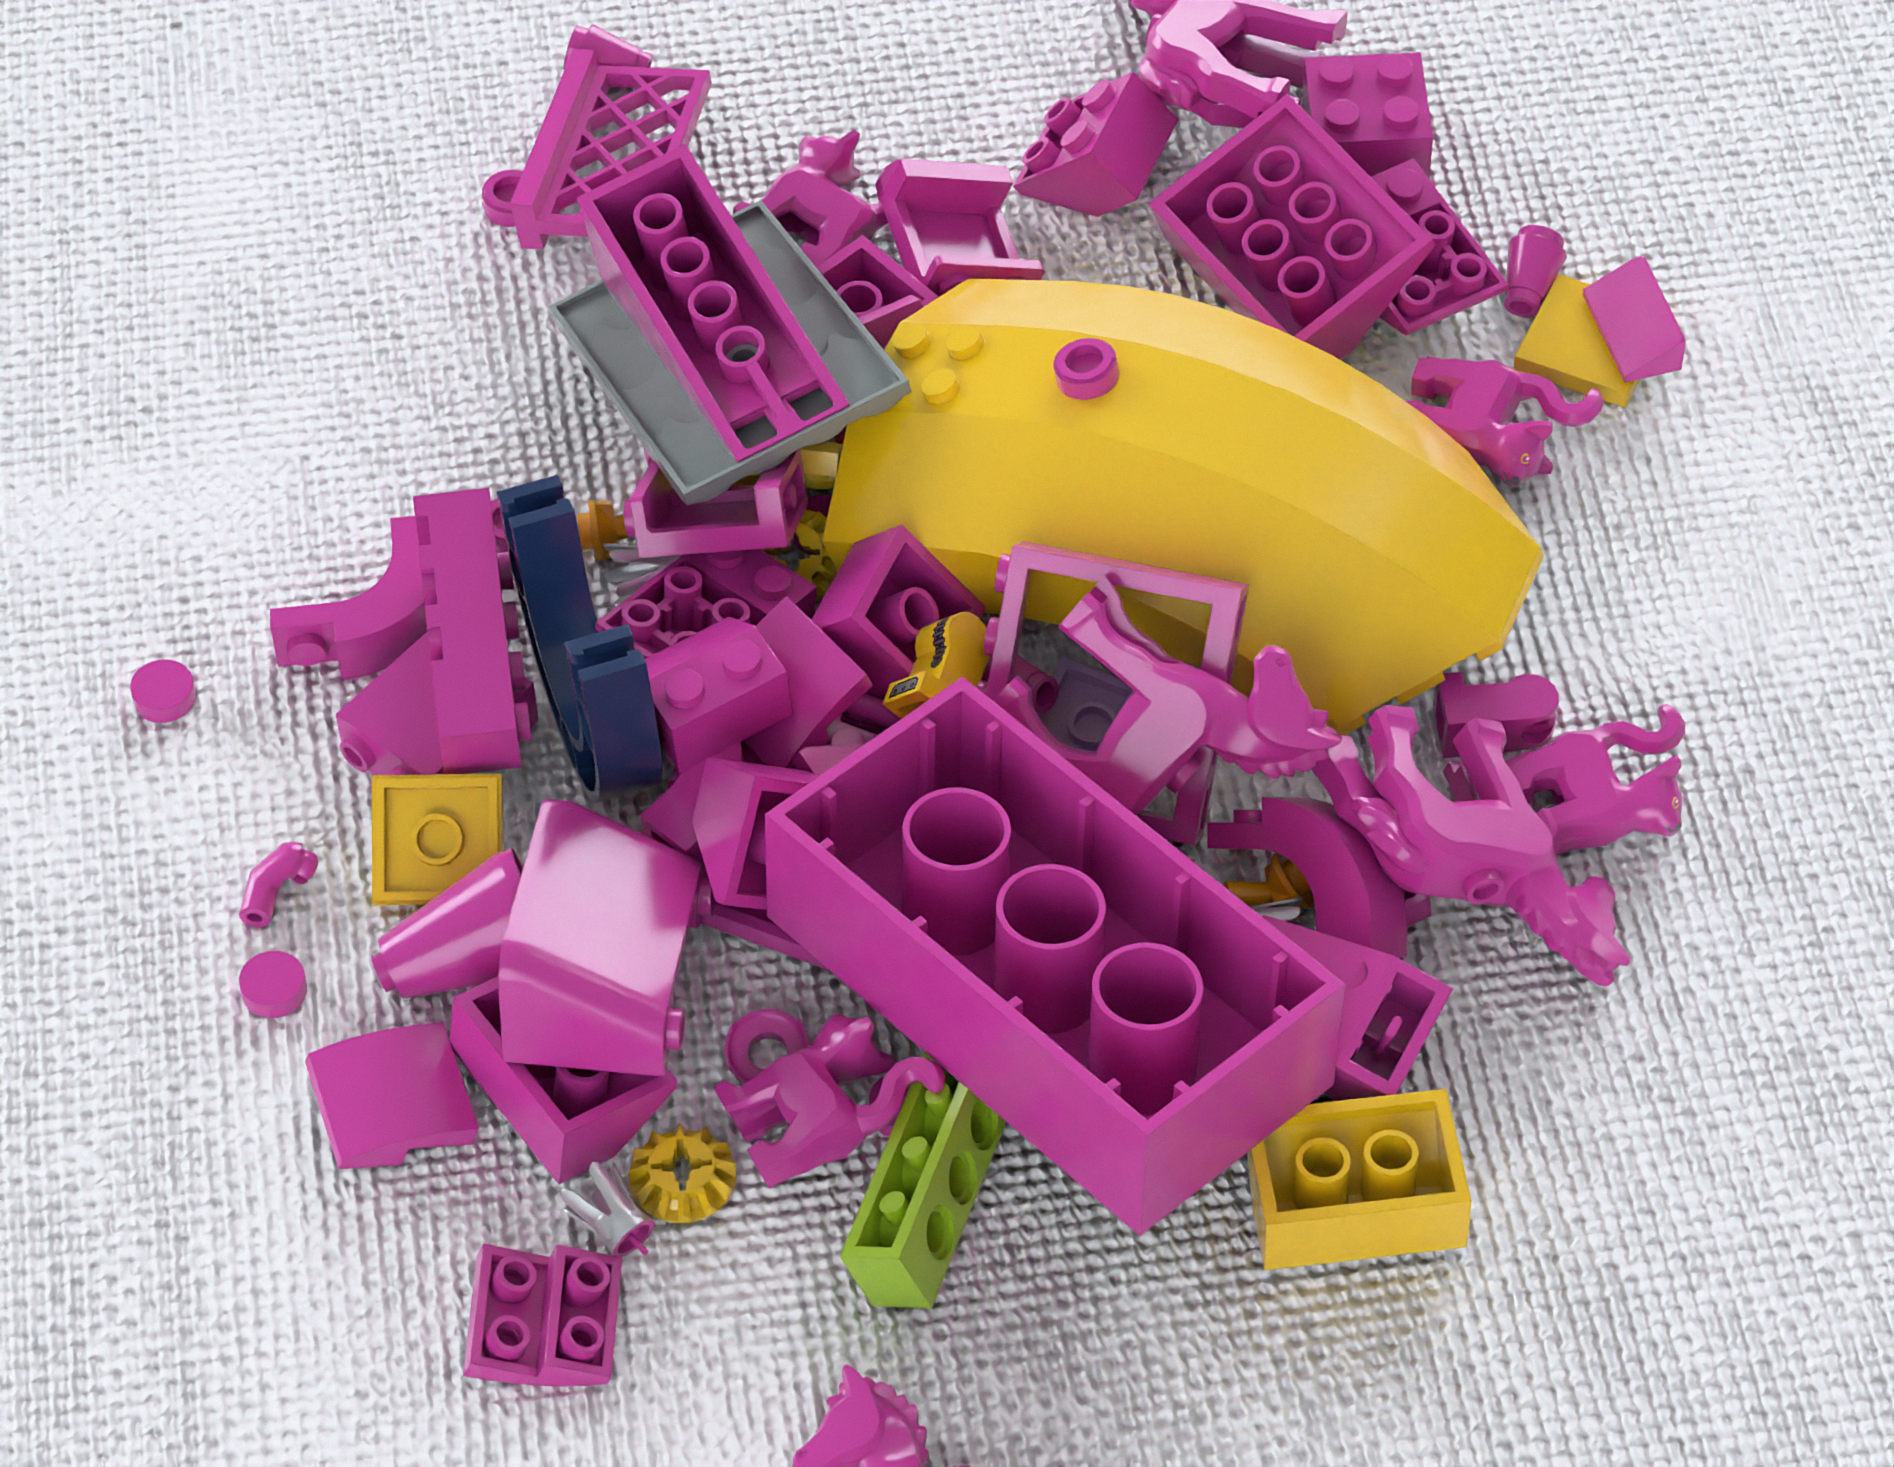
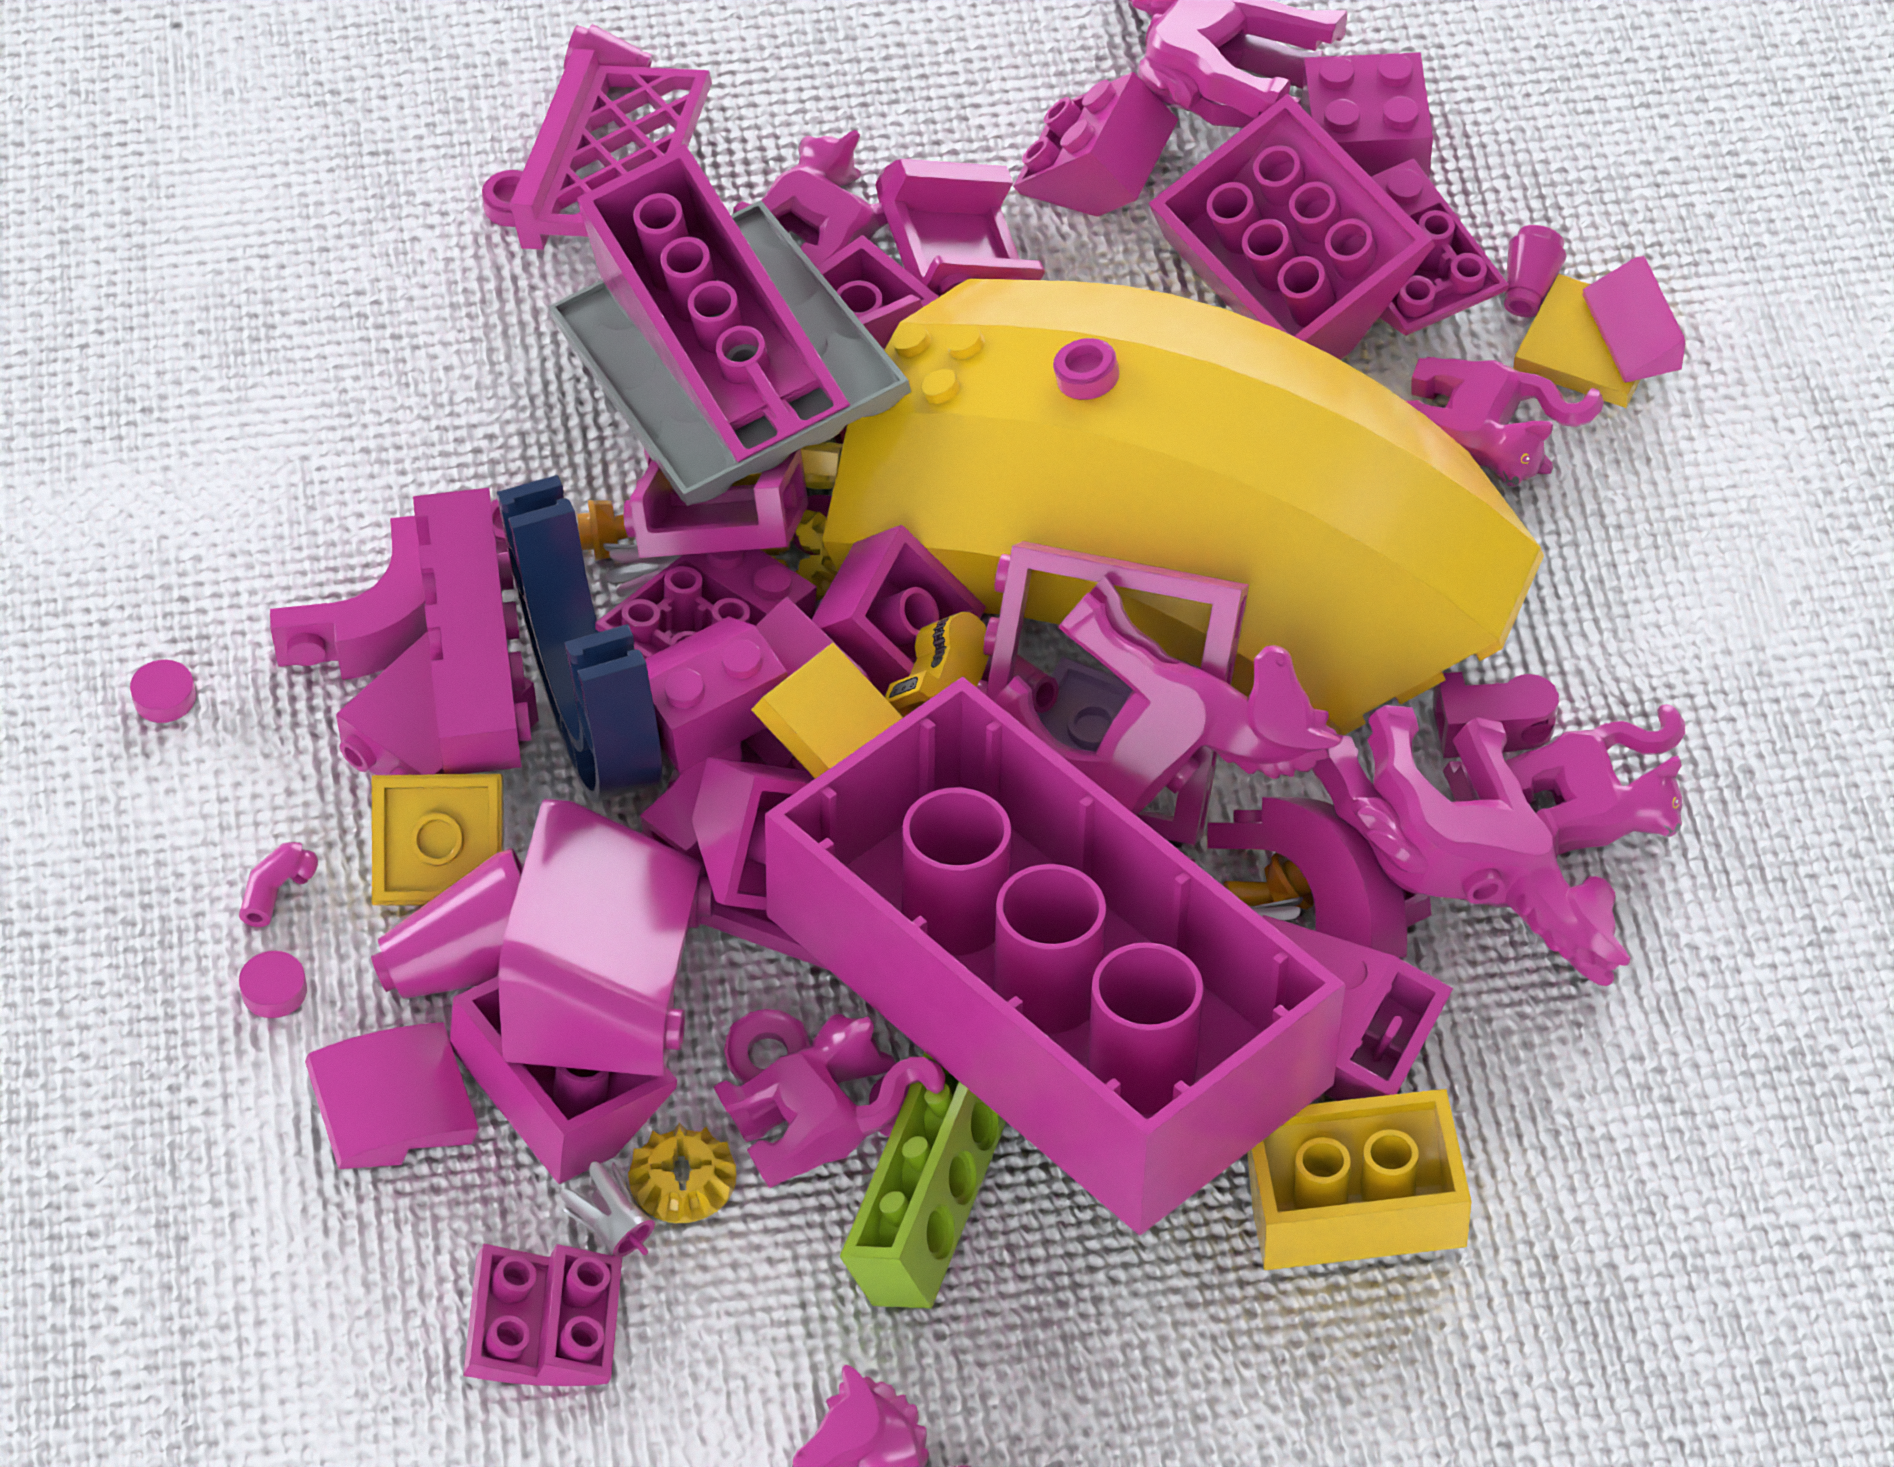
(825, 711): none -> yellow tile

